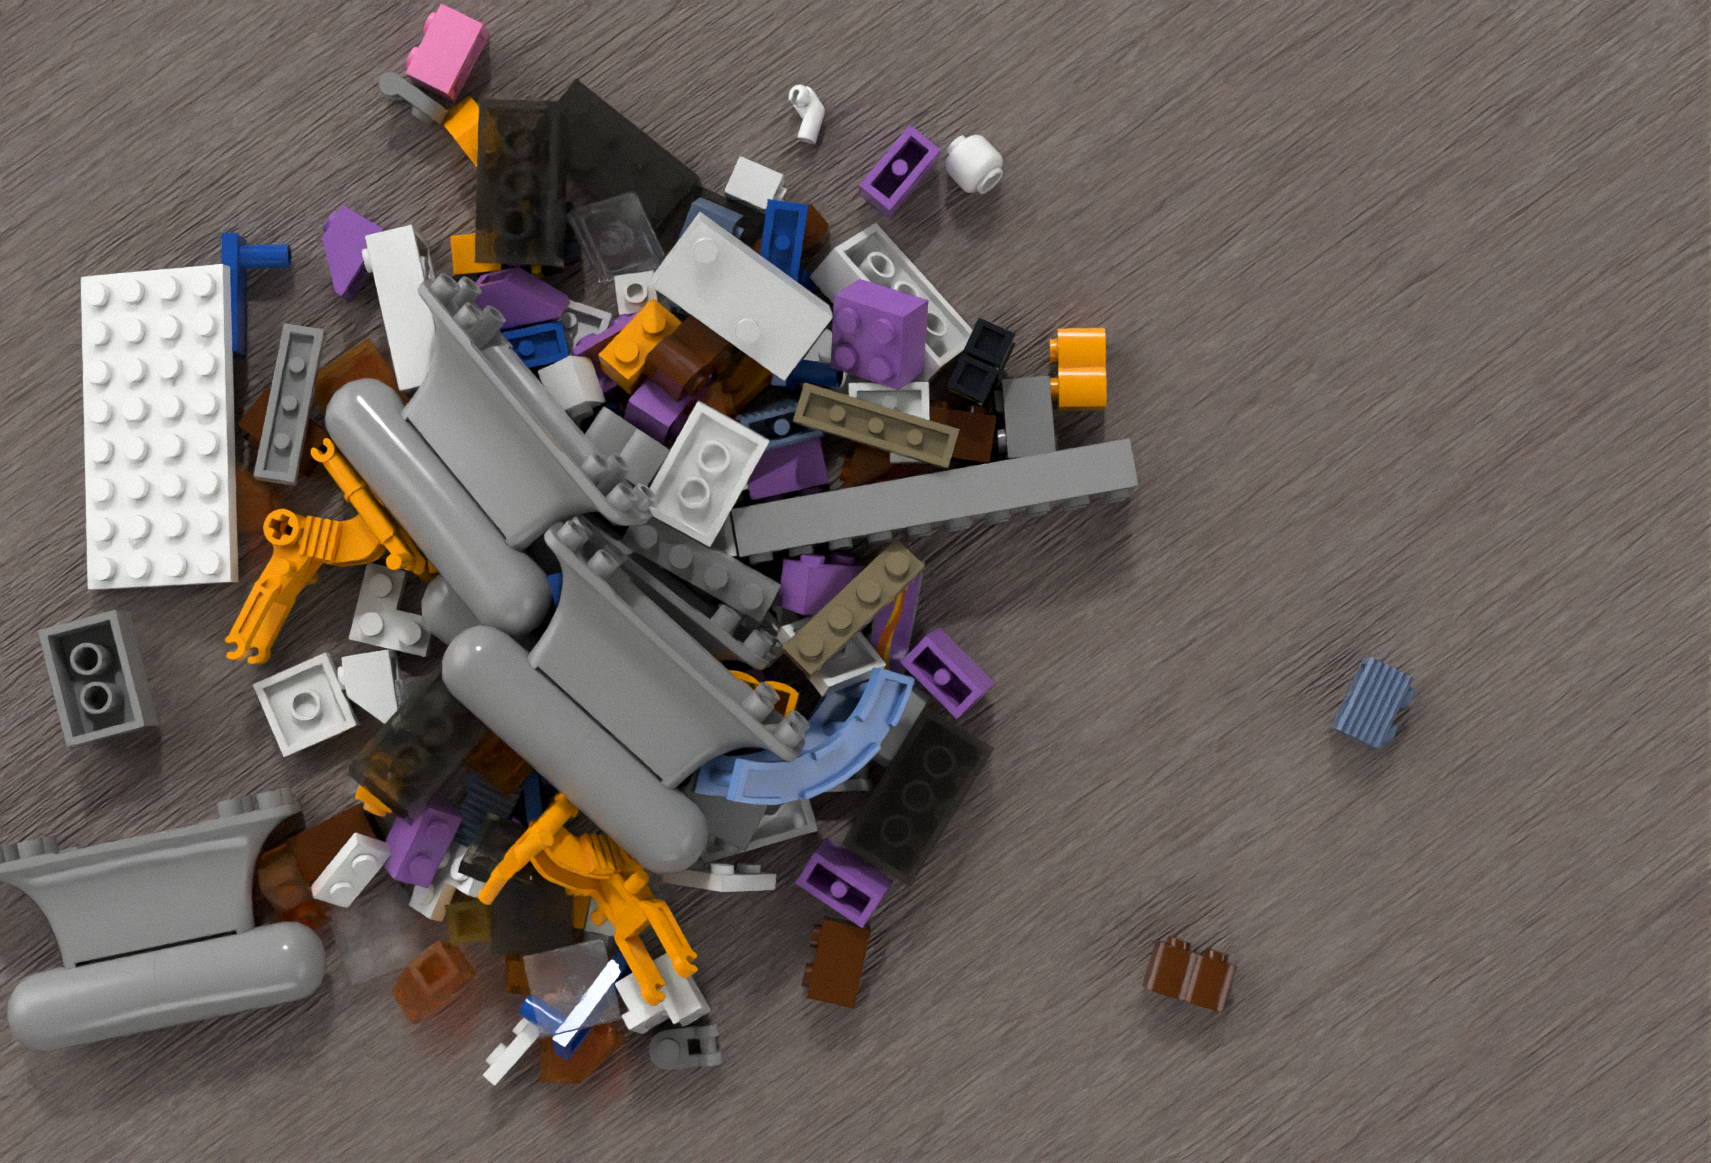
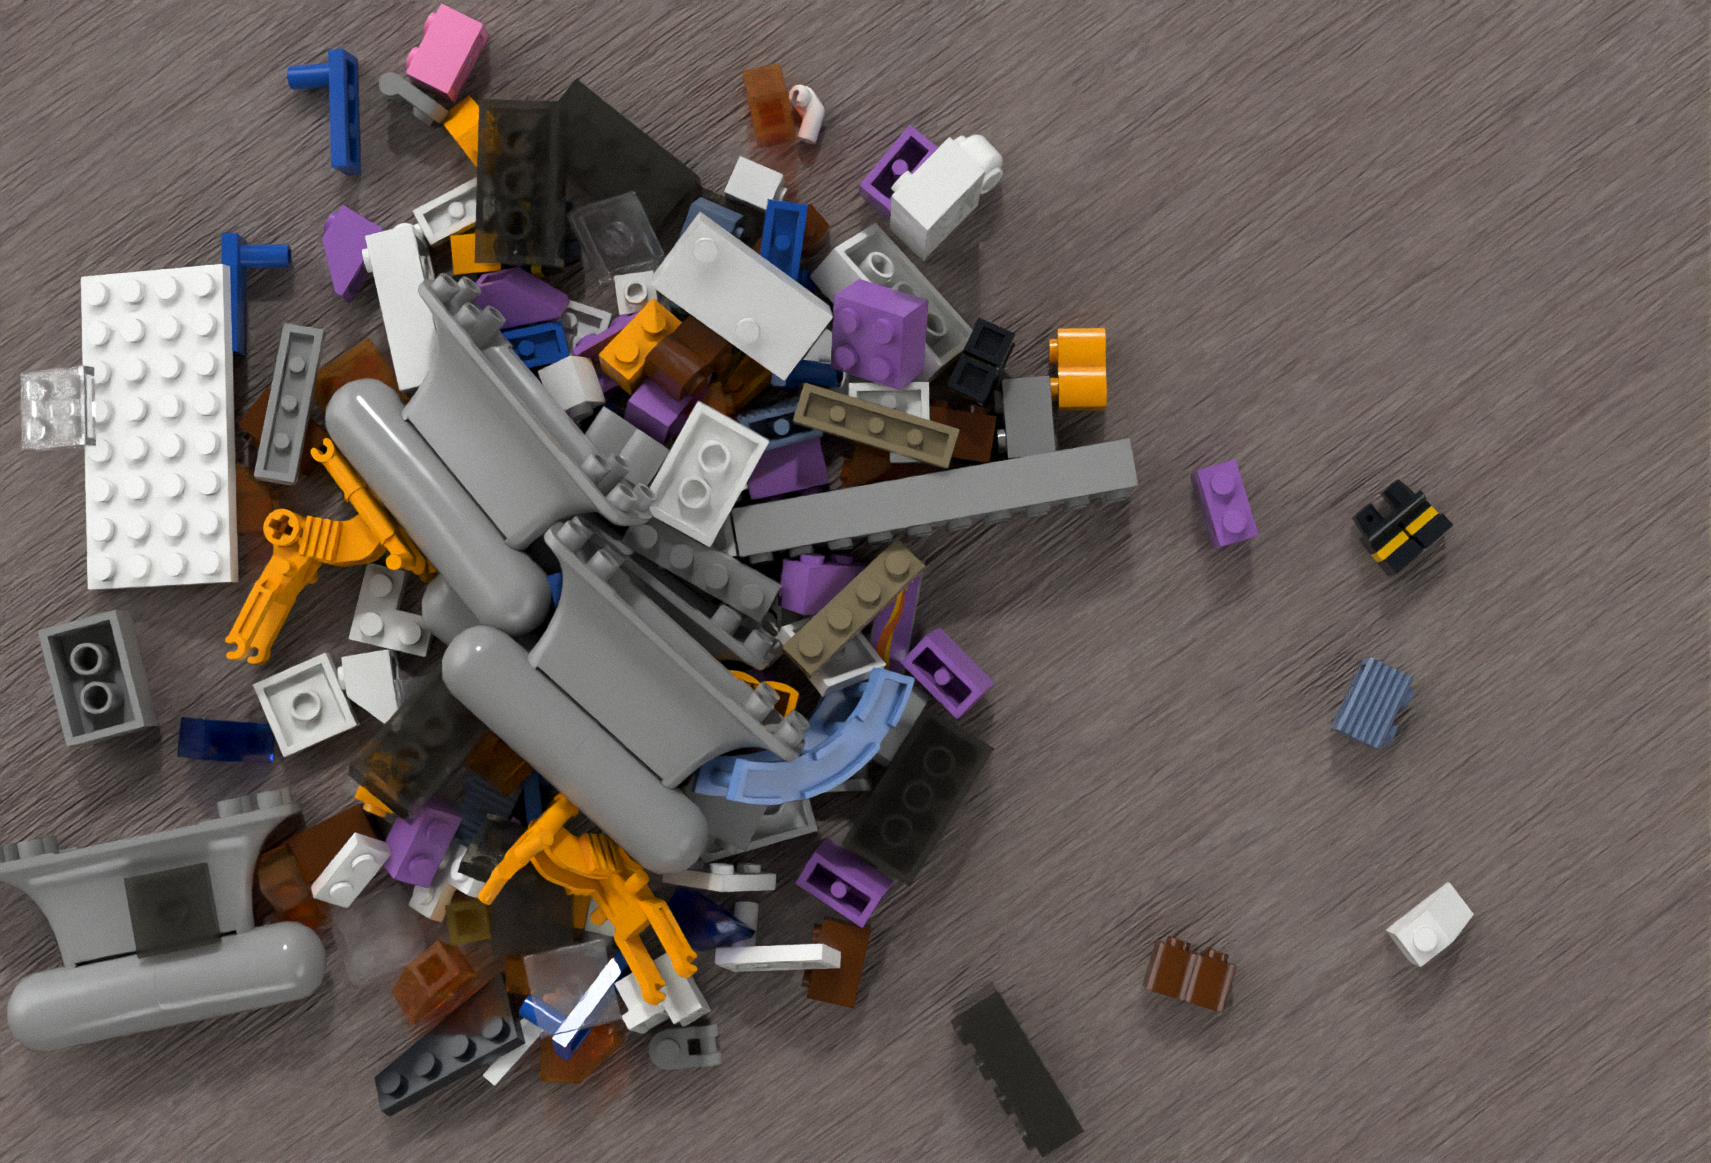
(58, 408): none -> clear plate
(172, 910): none -> clear smoke plate
(225, 740): none -> clear blue slope
(342, 79): none -> blue piece
(447, 214): none -> white plate
(460, 1044): none -> black wing
(706, 922): none -> clear blue slope
(748, 957): none -> white piece
(769, 105): none -> clear orange slope
(935, 198): none -> white brick
(1013, 1063): none -> clear smoke brick
(1224, 504): none -> medium lavender brick
(1403, 531): none -> black hips
(1431, 925): none -> white slope

